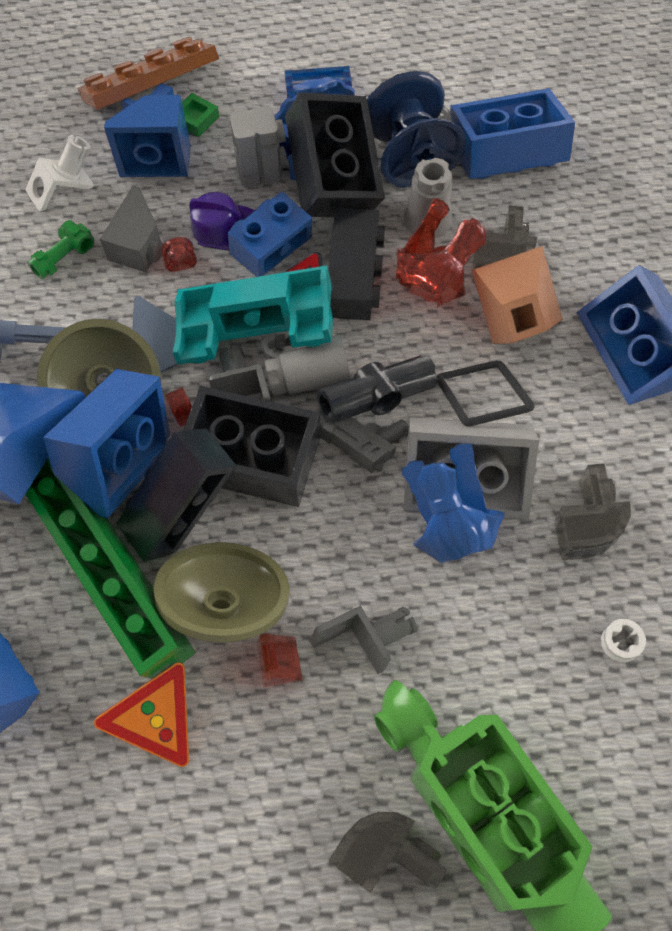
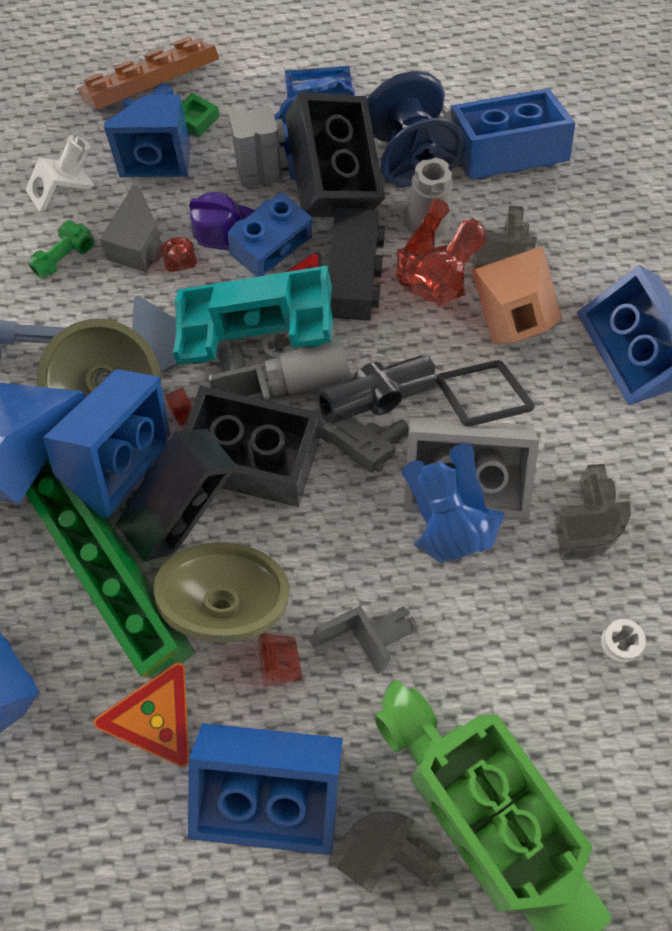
(264, 788): none -> blue slope

